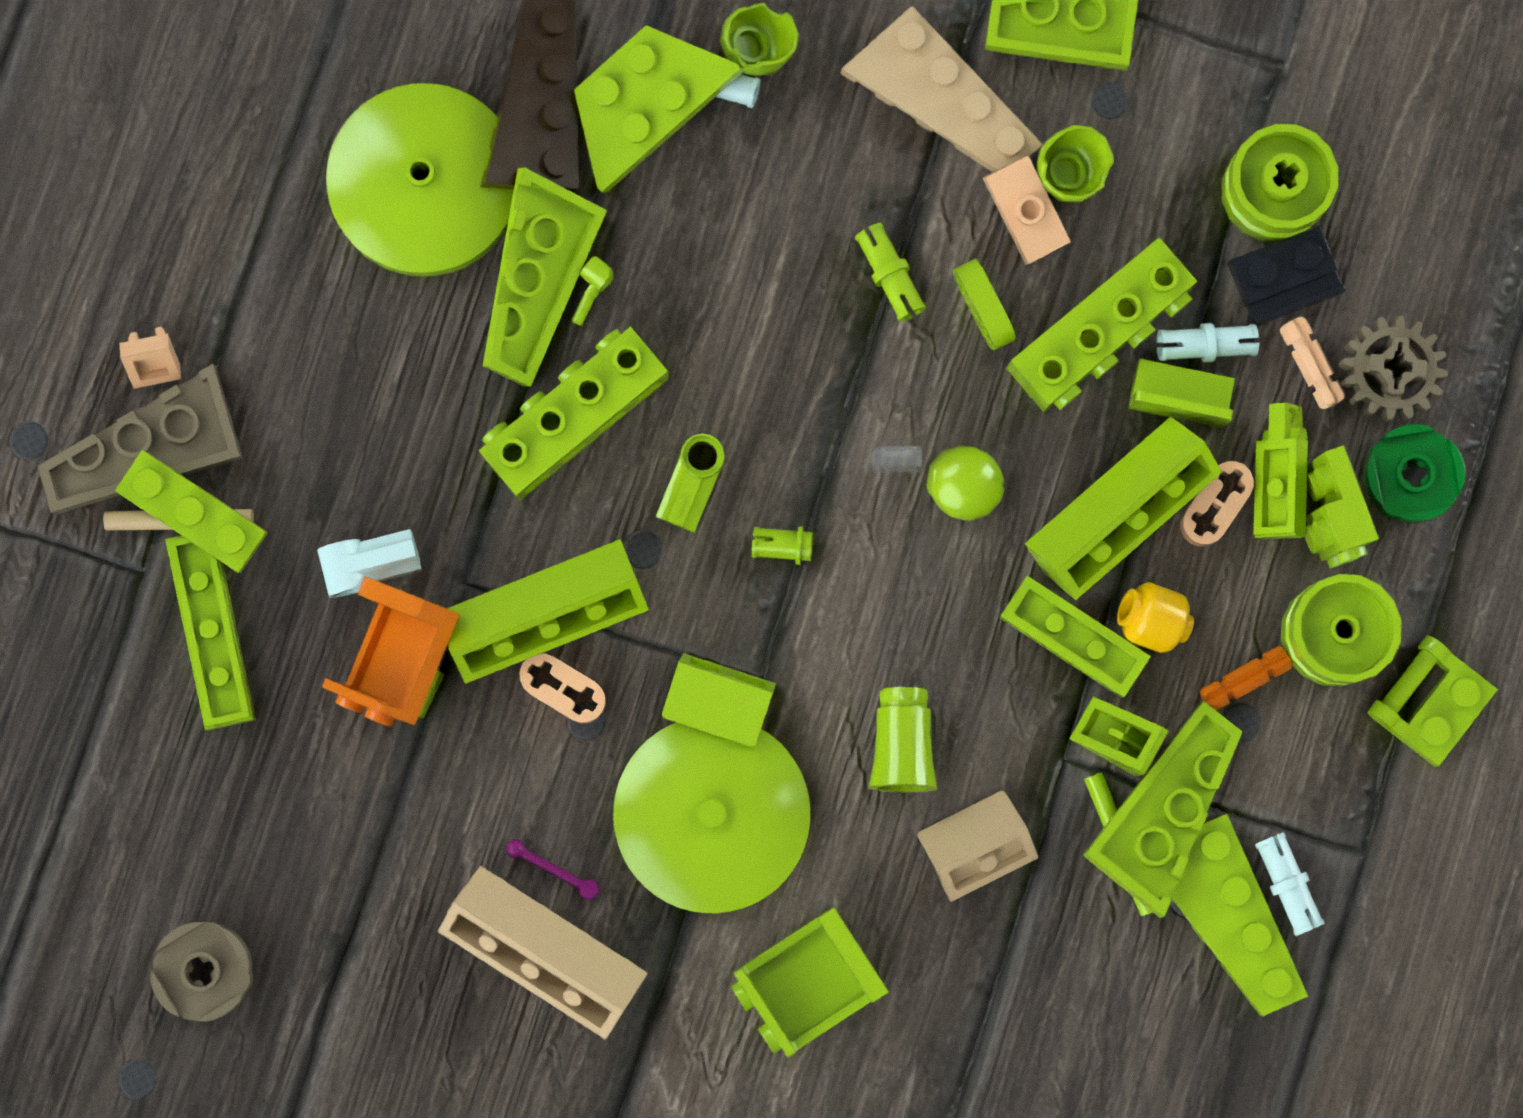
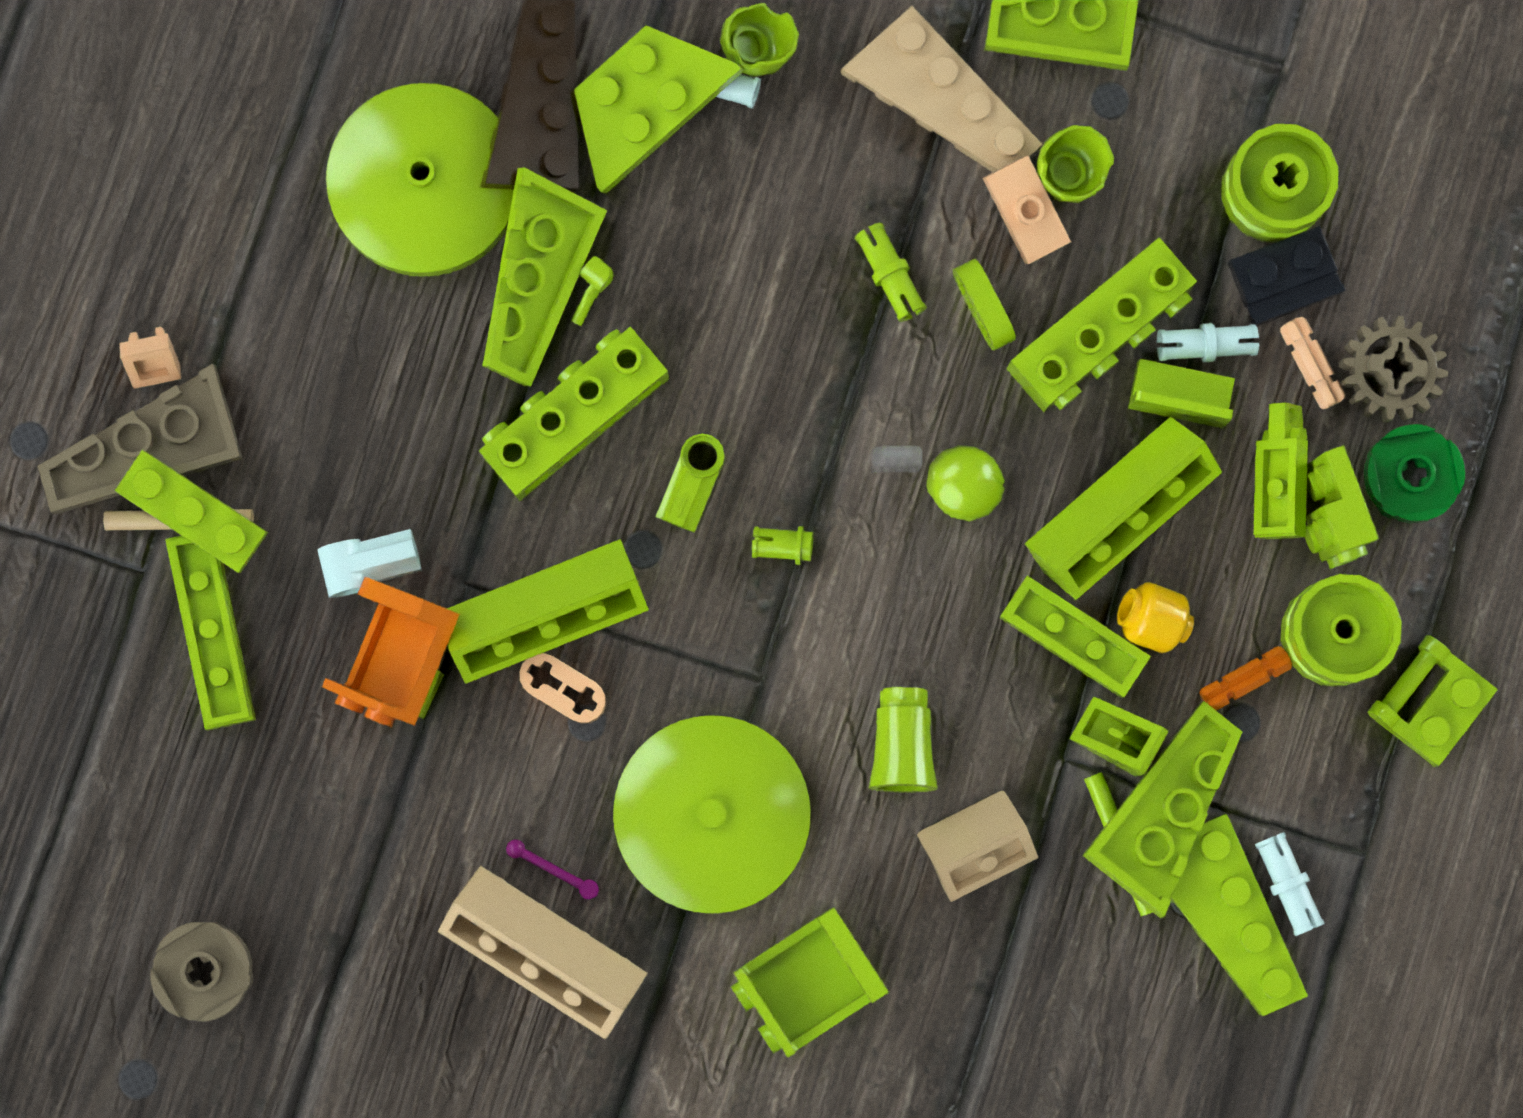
(718, 700): lime panel -> none
(1226, 510): light nougat beam -> none

